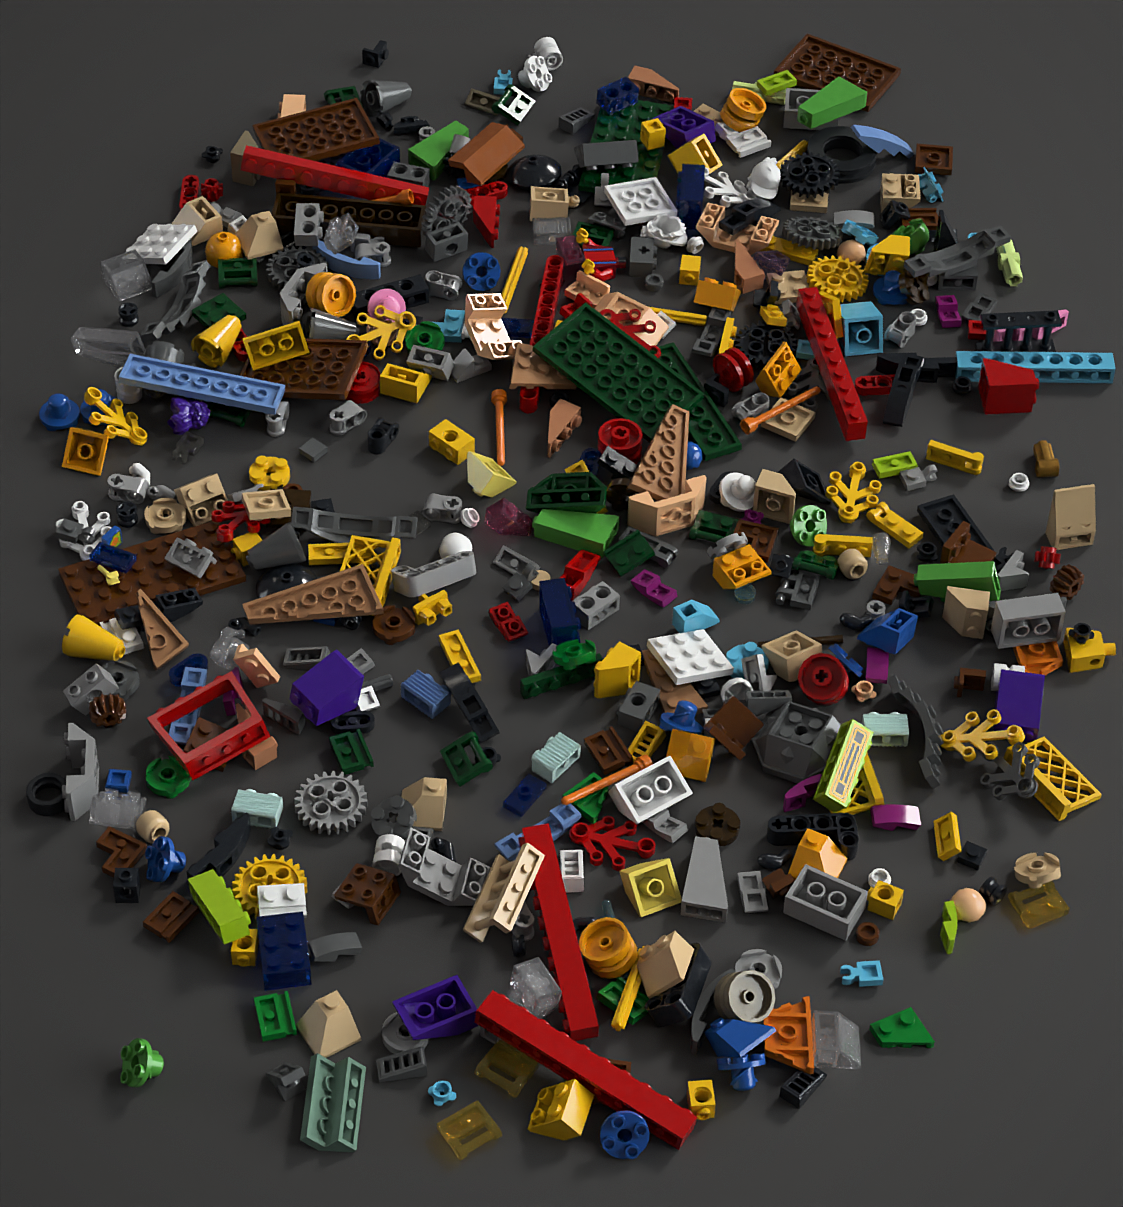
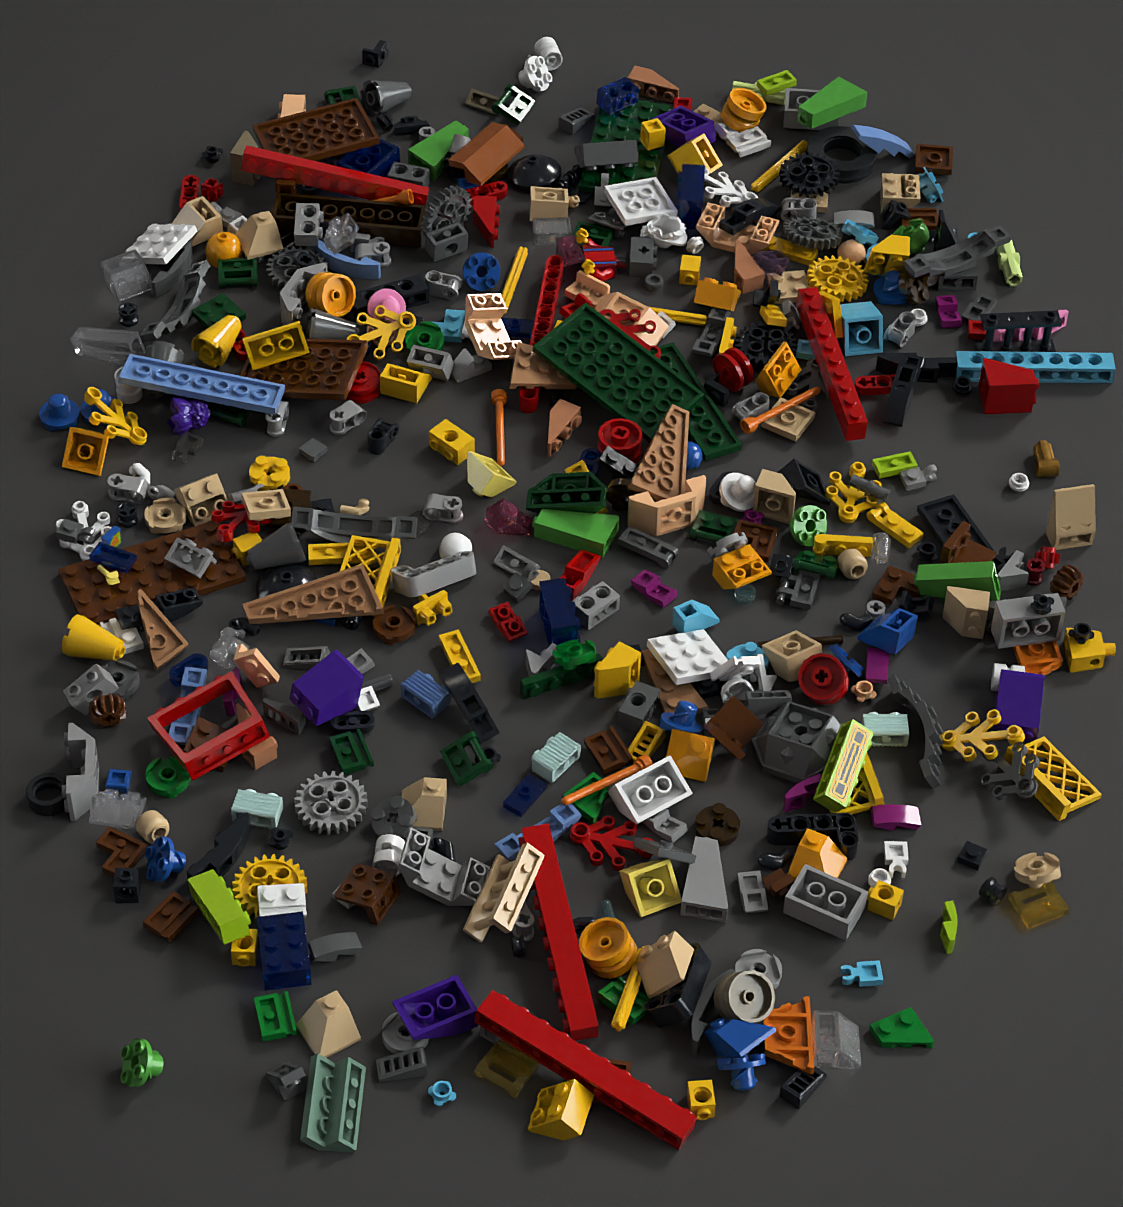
(360, 509): none -> tan arm
(466, 1123): clear yellow plate -> none
(469, 517): white plate -> none
(502, 81): medium azure plate -> none
(534, 988): clear slope -> none
(572, 870): white slope -> none
(624, 1134): blue plate -> none
(629, 553): dark green plate -> none
(664, 849): none -> dark grey plate
(735, 668): none -> white plate
(764, 179): white hair -> none
(798, 208): none -> light grey piece
(820, 62): reddish brown plate -> none
(867, 934): reddish brown tile -> none
(869, 487): none -> dark grey pin
(896, 856): none -> white plate
(947, 836): yellow plate -> none
(955, 457): yellow plate -> none
(969, 679): reddish brown bracket -> none
(969, 905): light nougat hair -> none
(1035, 571): none -> dark red bush
(1042, 604): none -> black plate

